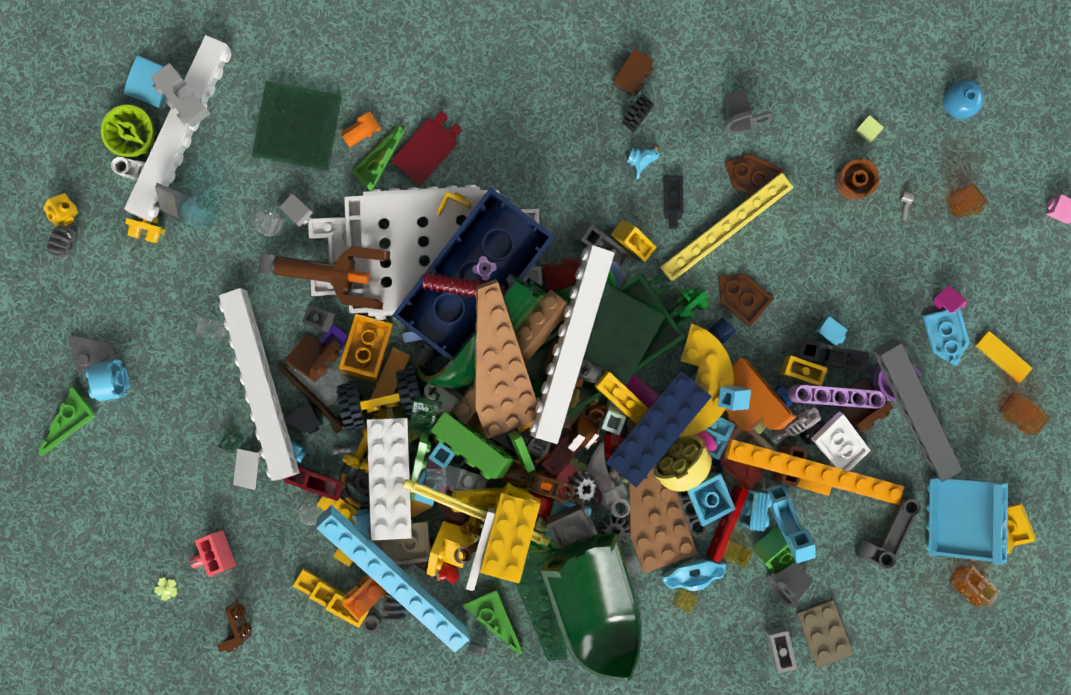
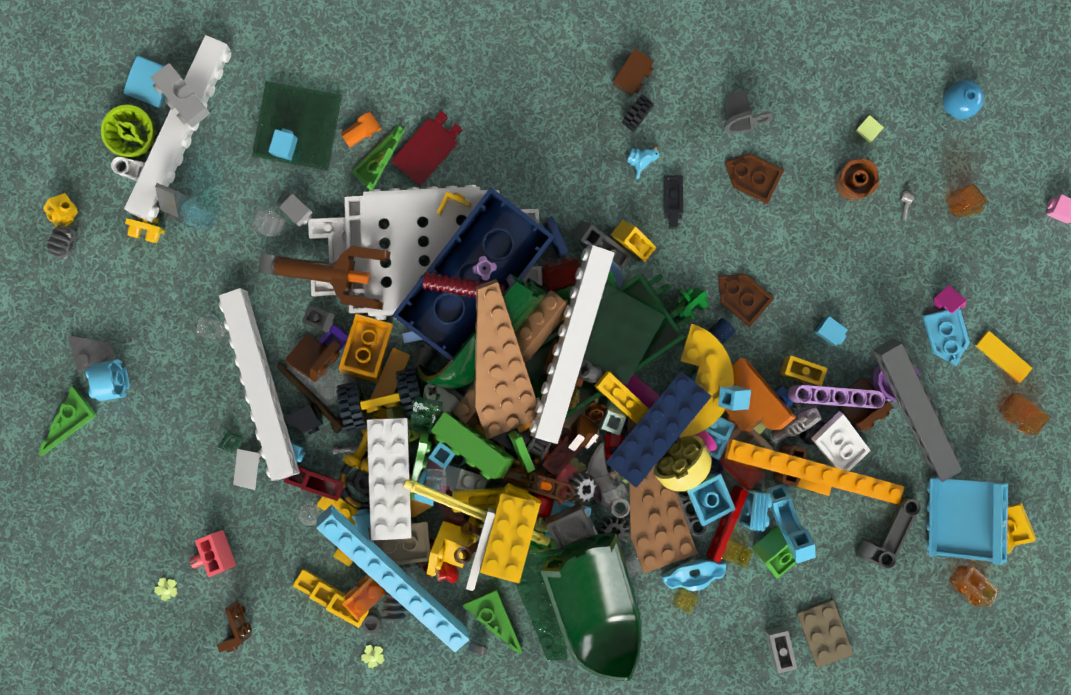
(283, 144): none -> medium azure brick
(373, 656): none -> yellowish green plant
(558, 243): none -> dark blue tile
(726, 227): light yellow tile -> none
(790, 584): dark grey container -> none
(833, 356): black arch -> none

